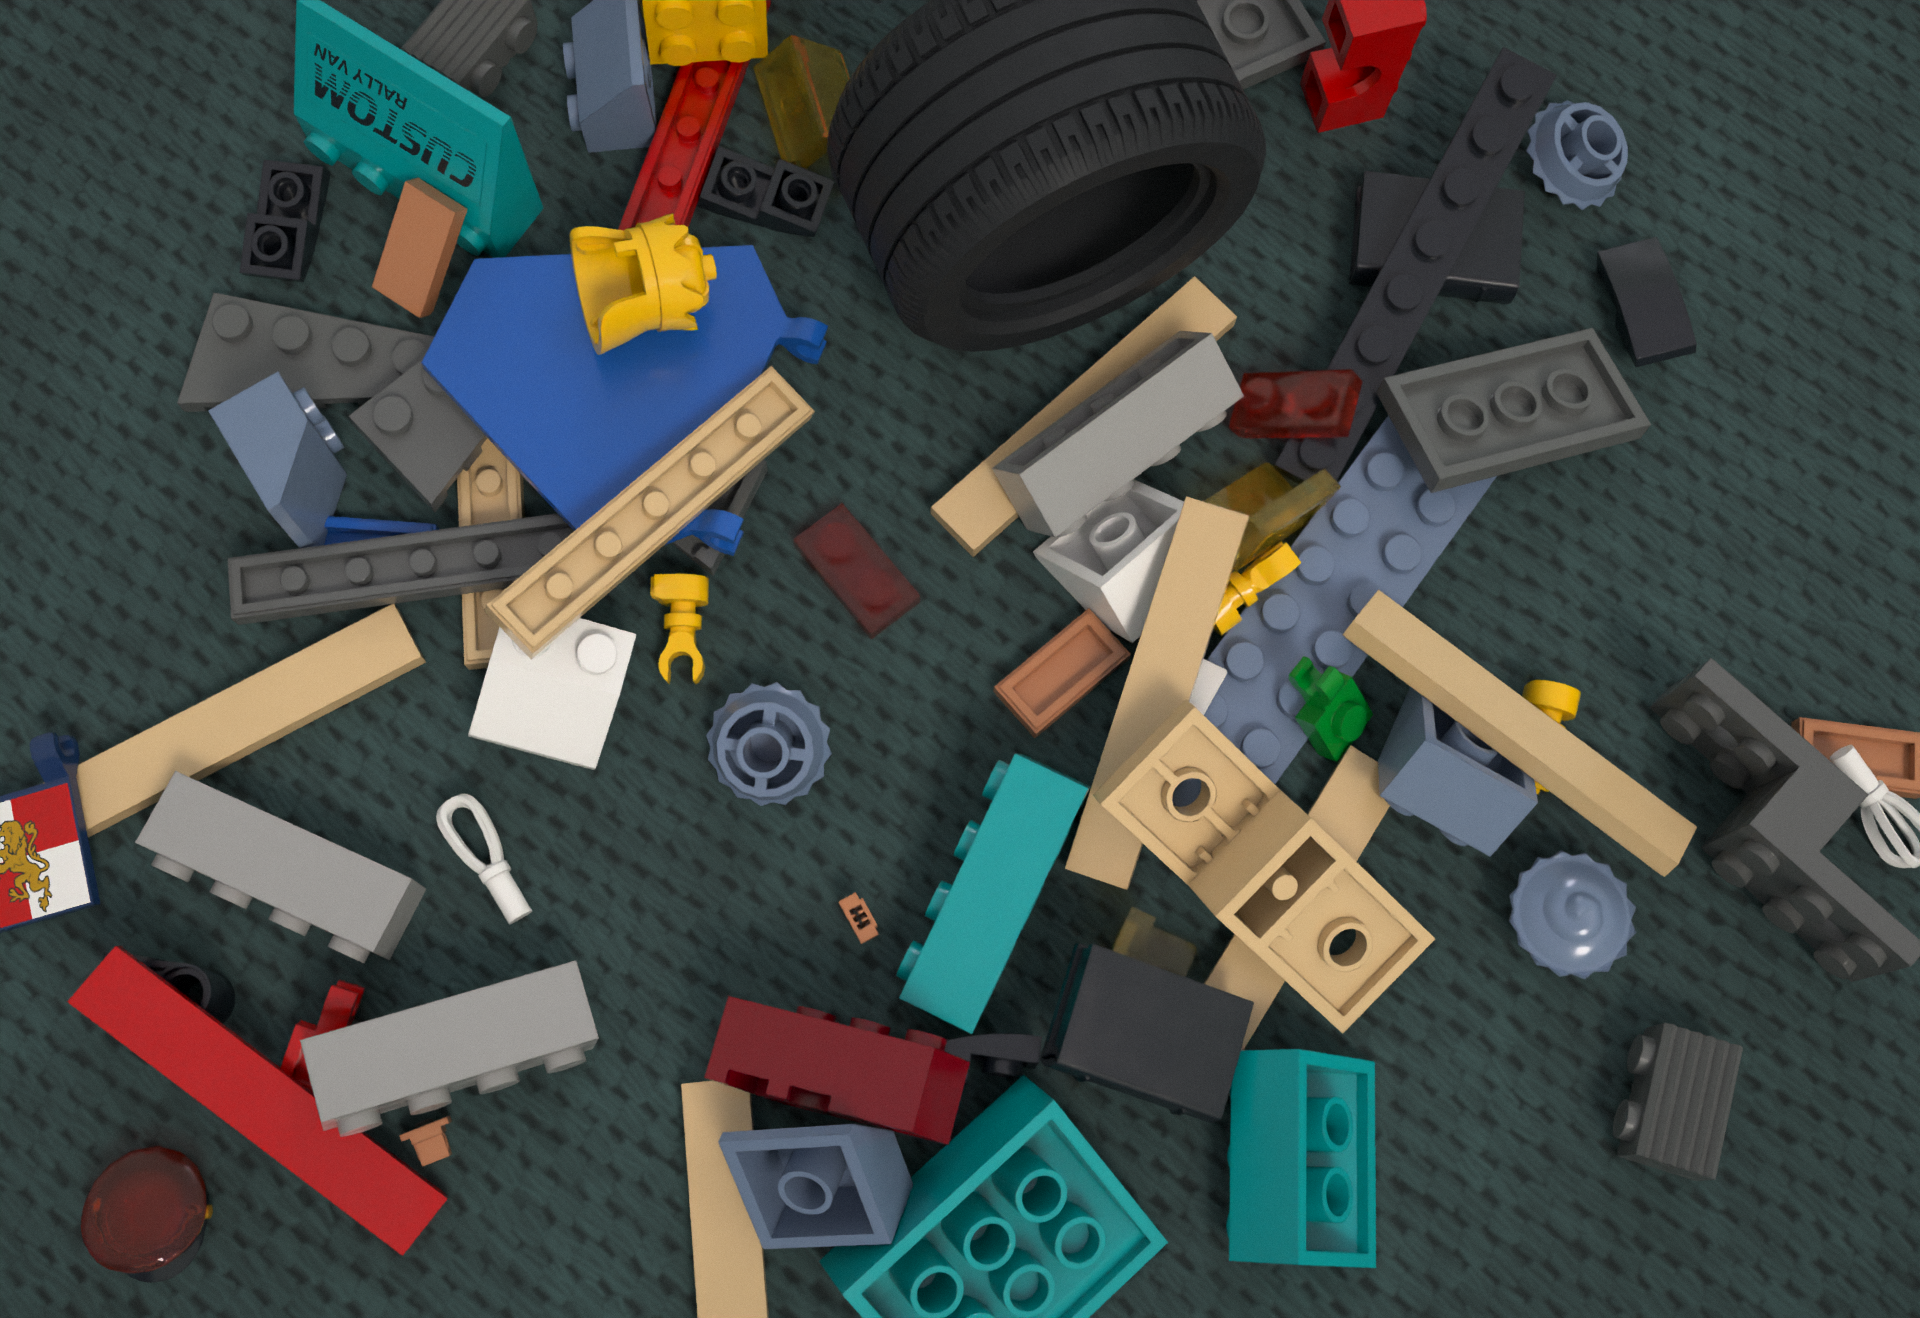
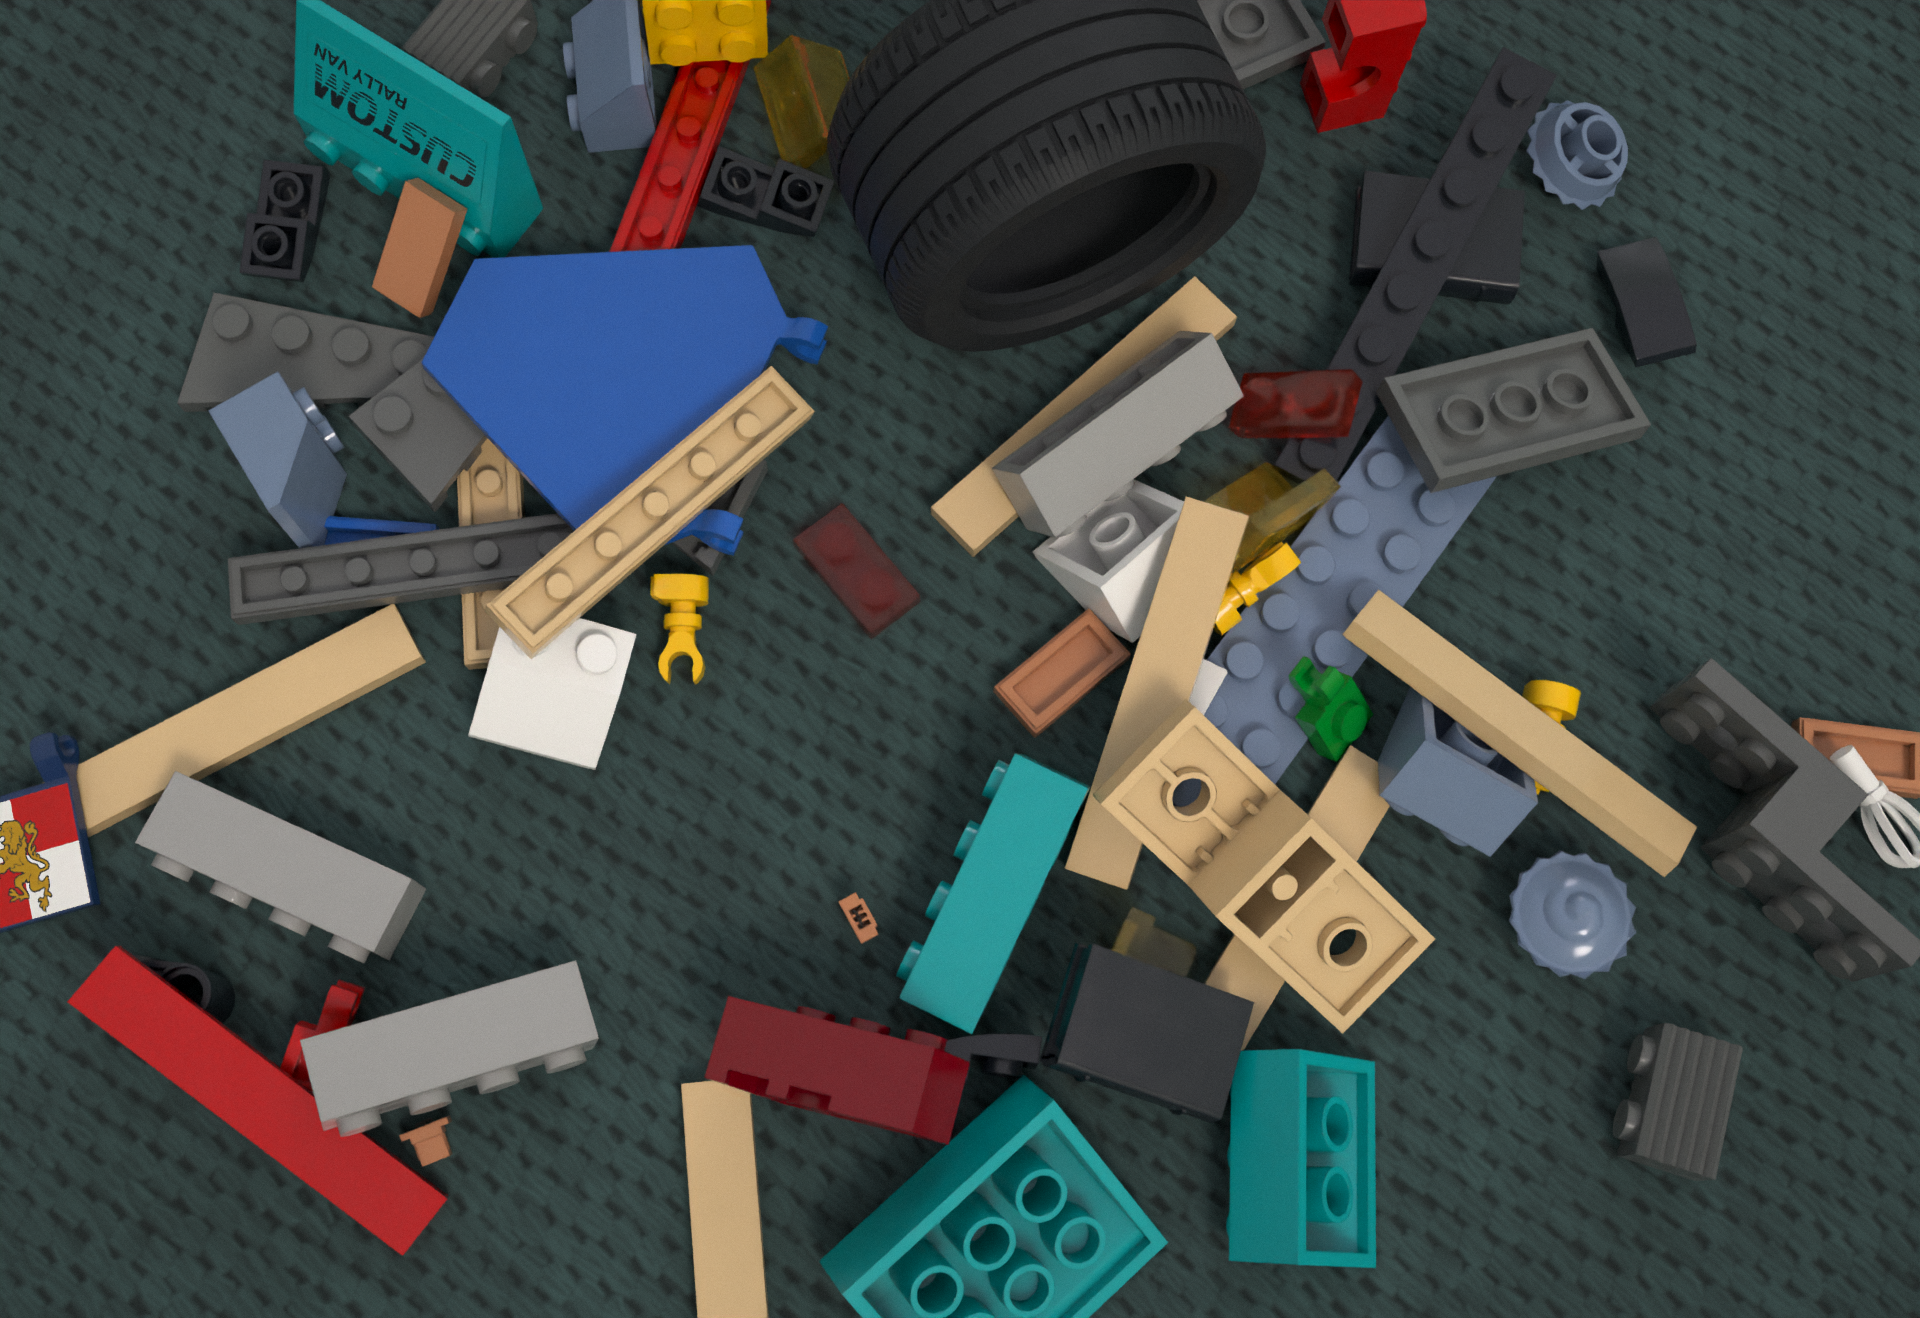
(147, 1214): clear red piece -> none
(494, 875): white piece -> none
(639, 279): yellow hat -> none
(768, 744): sand blue piece -> none
(819, 1184): sand blue slope -> none

